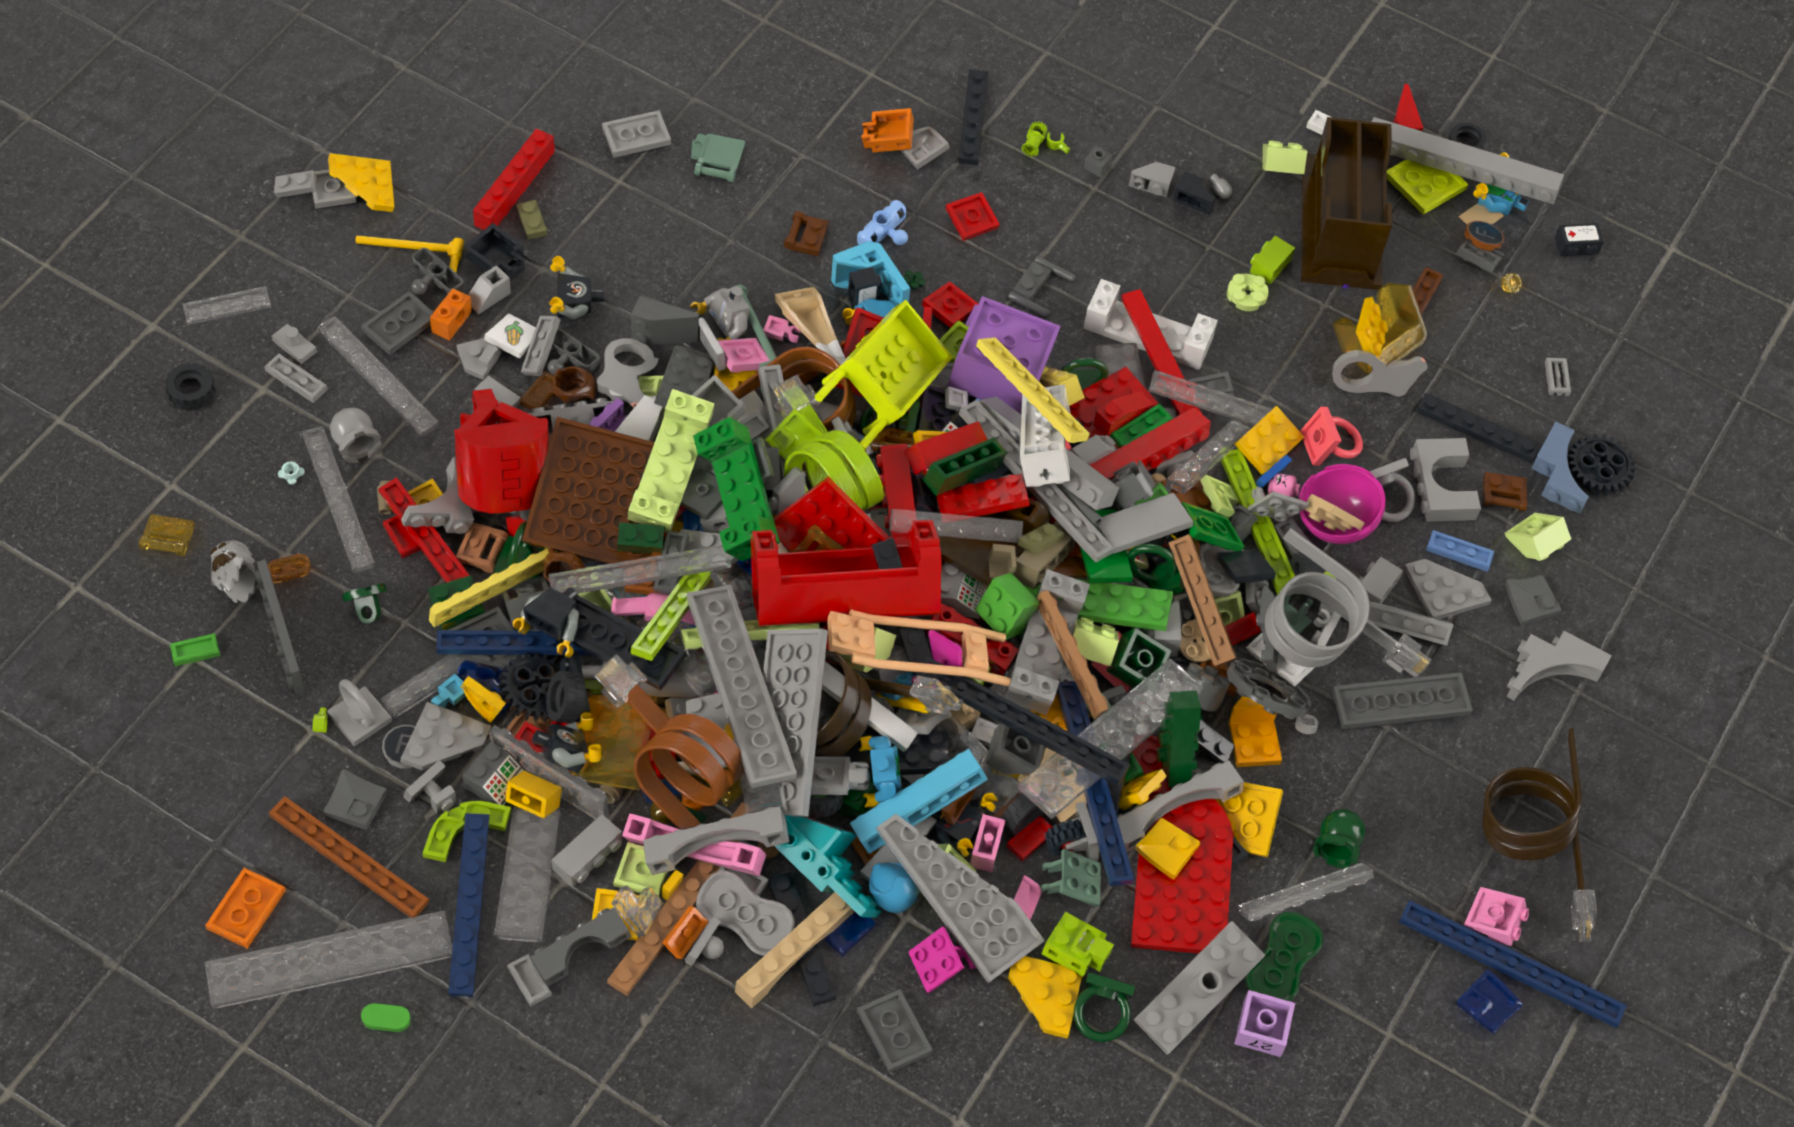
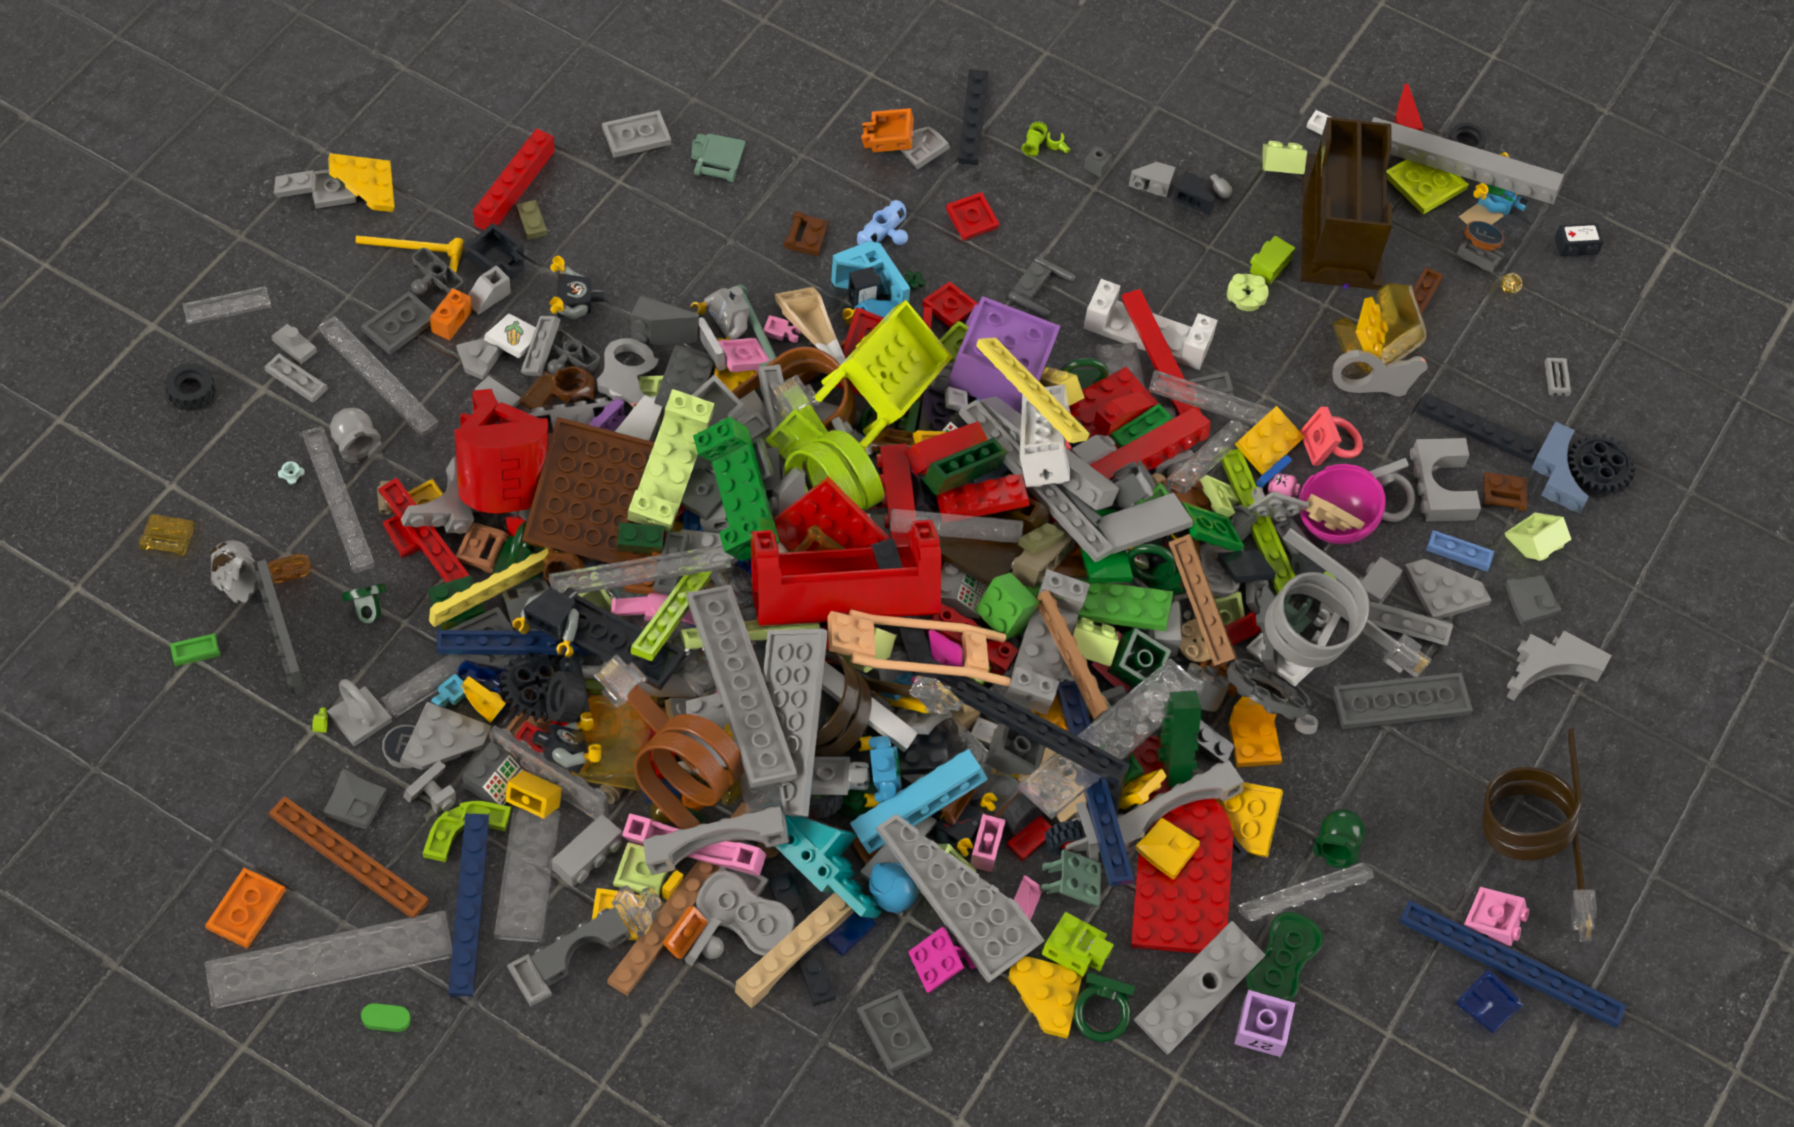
(1001, 560): dark tan panel -> none

